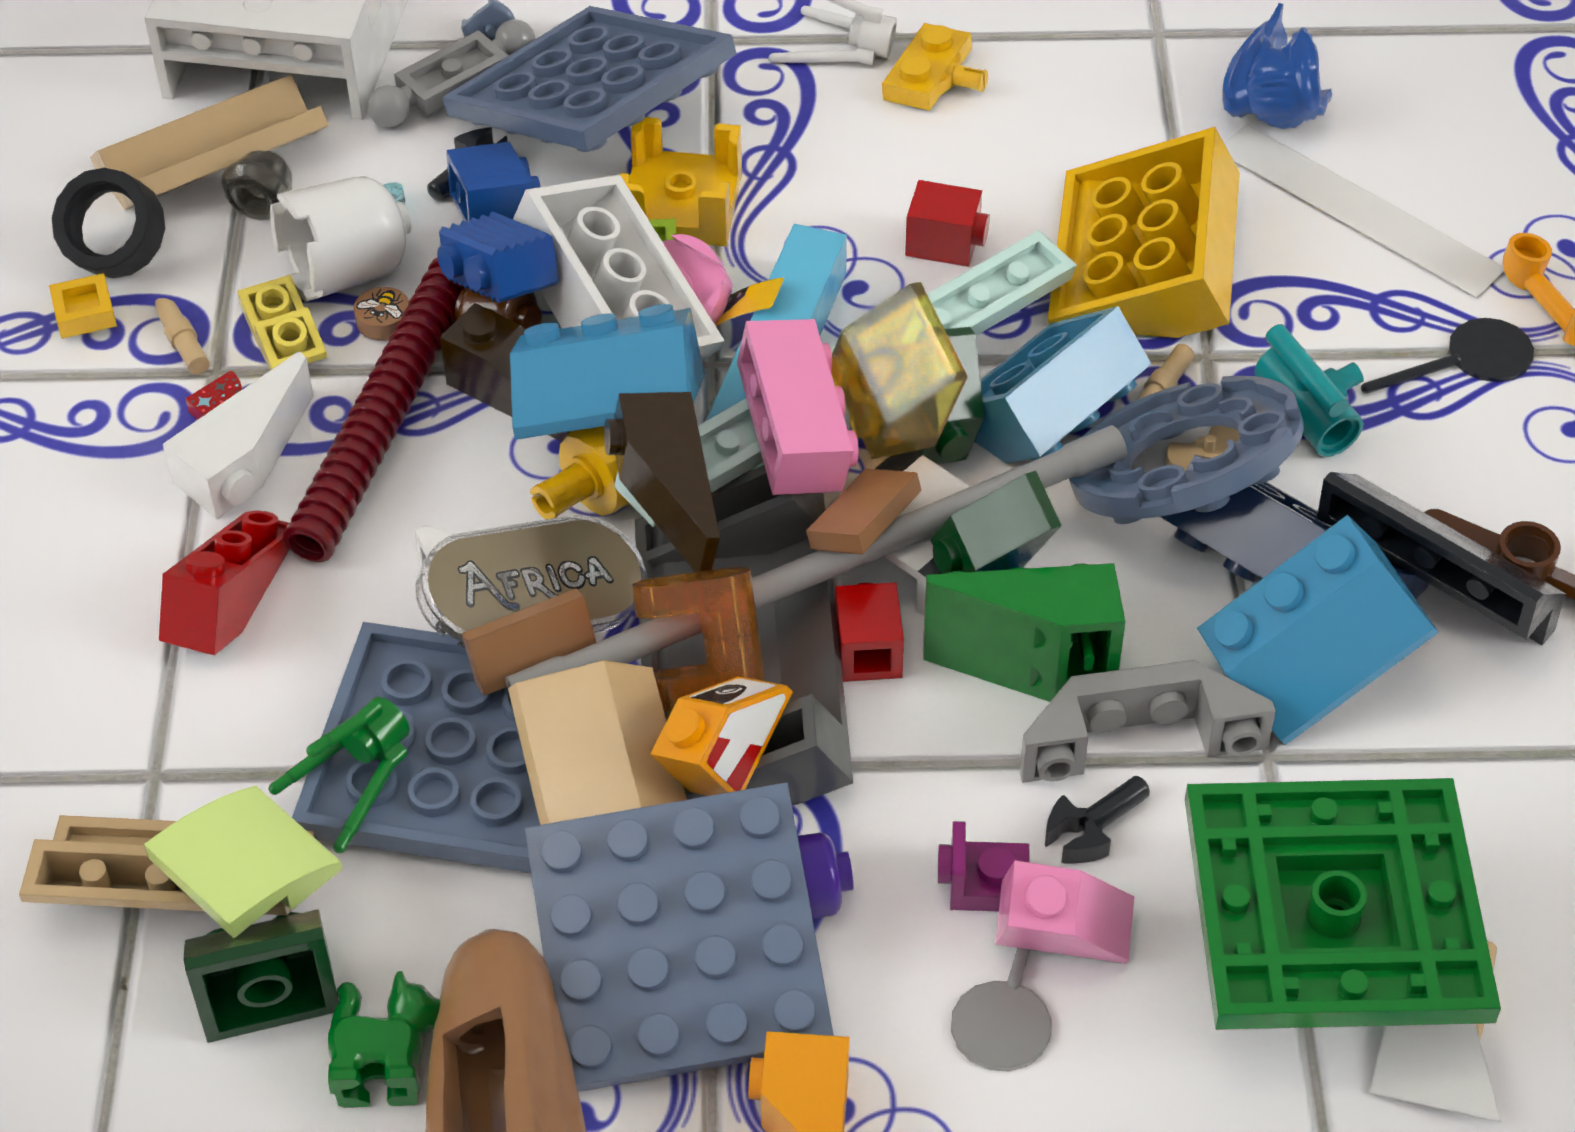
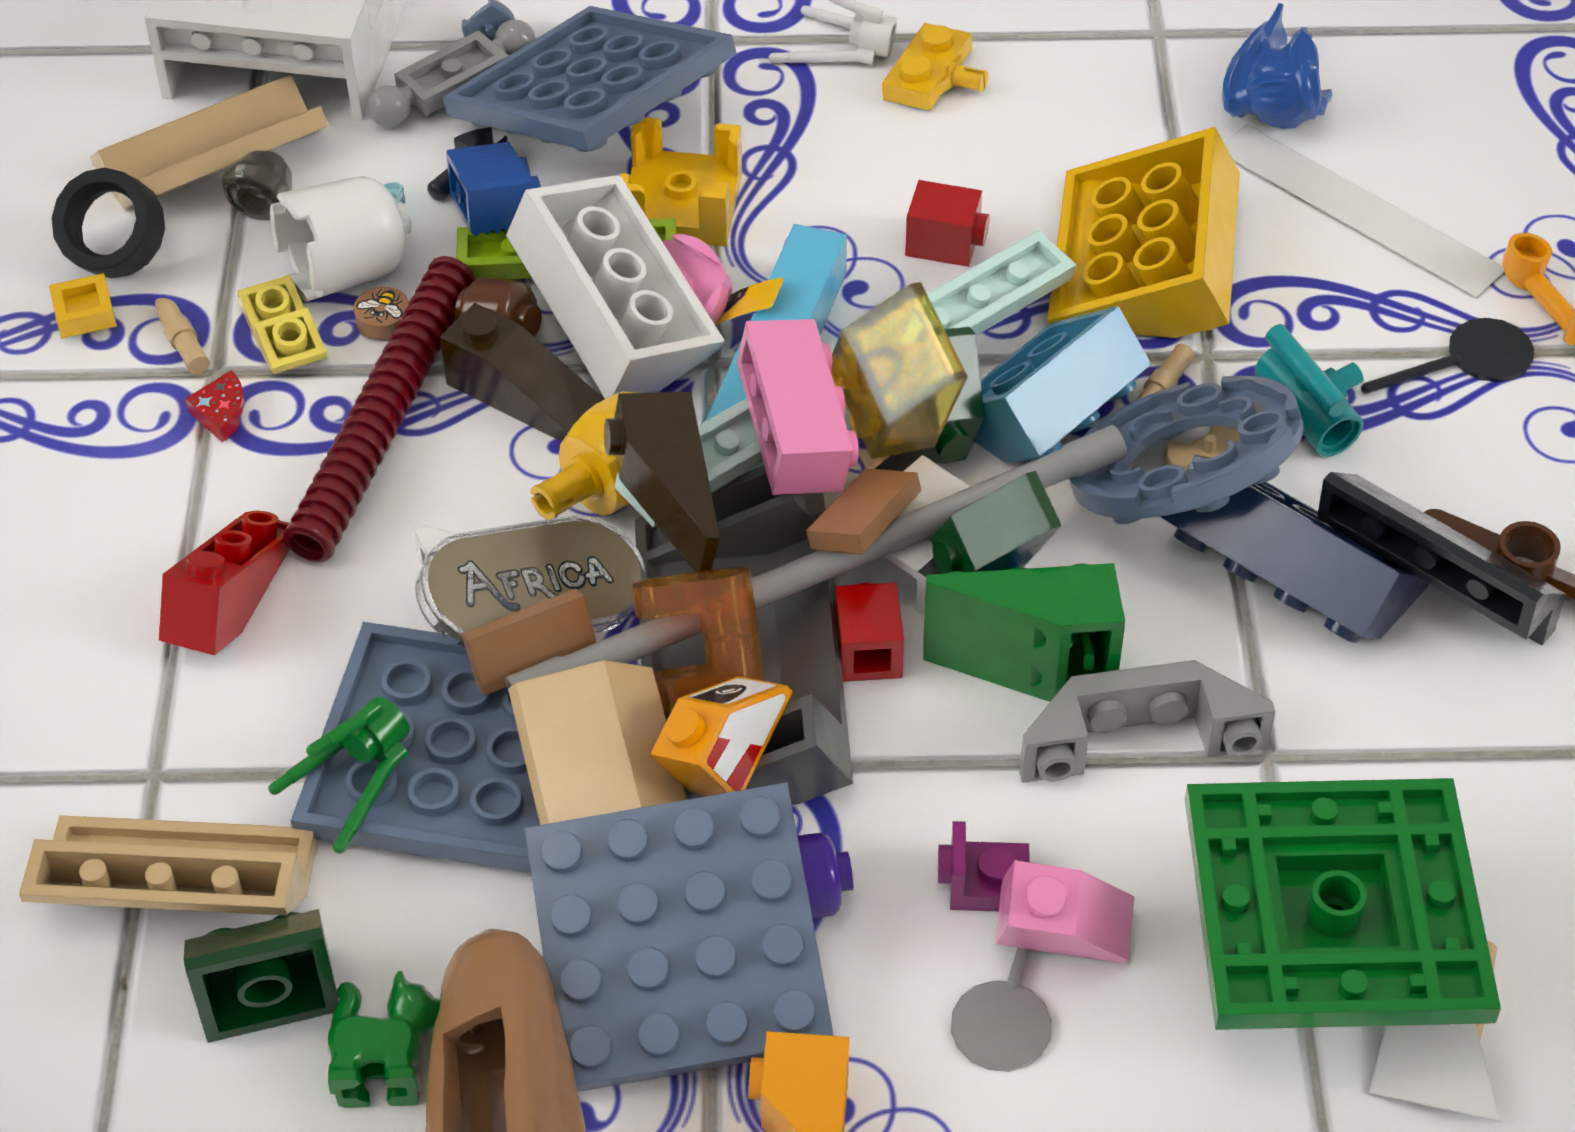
(238, 443): white slope -> none
(242, 858): yellowish green slope -> none
(497, 257): blue brick -> none
(575, 373): dark azure slope -> none
(1093, 842): black bar -> none
(1318, 628): dark azure slope -> none

